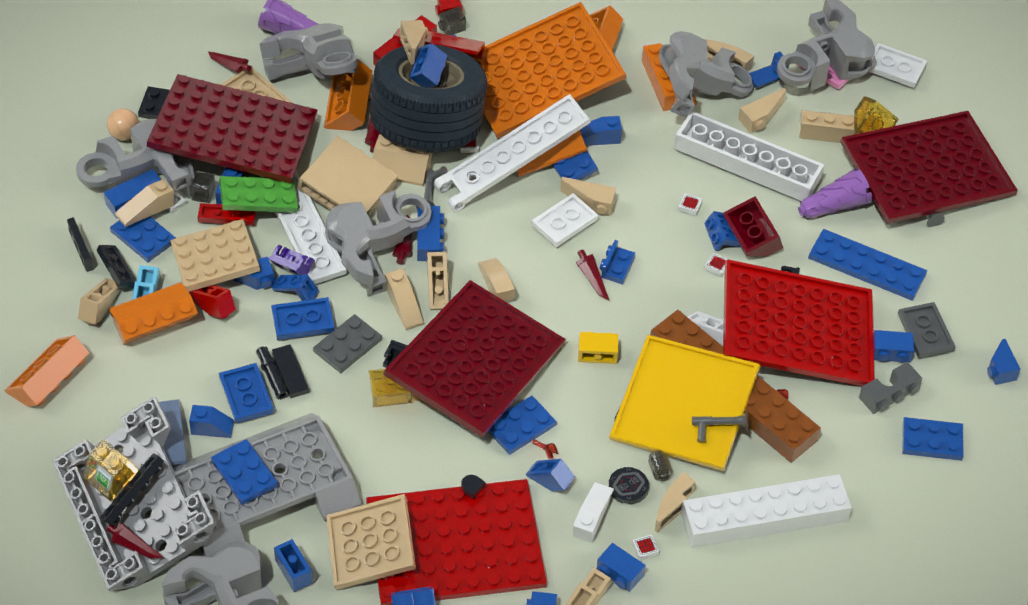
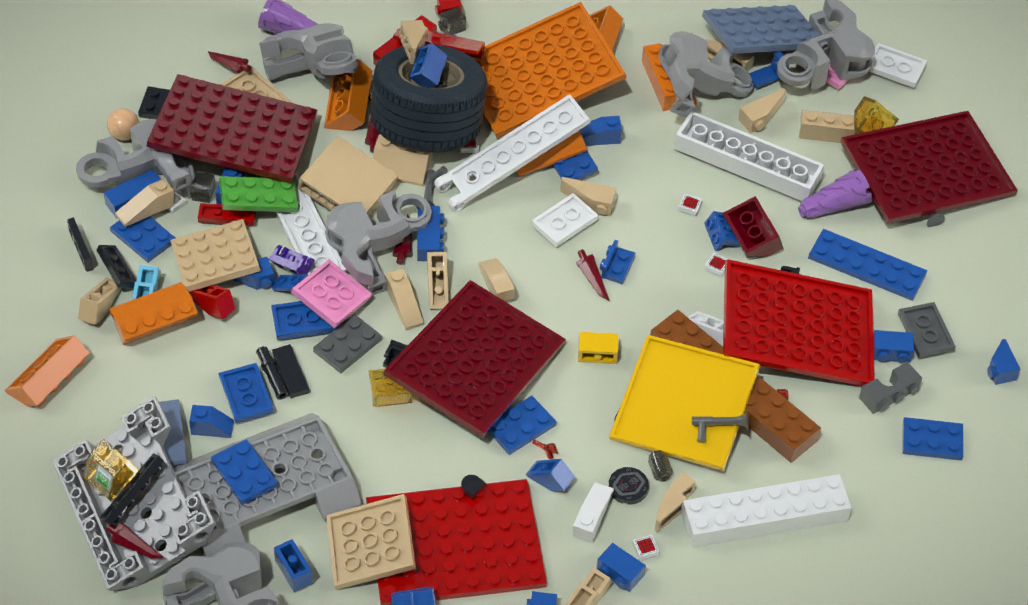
(331, 293): none -> bright pink plate
(760, 28): none -> sand blue plate

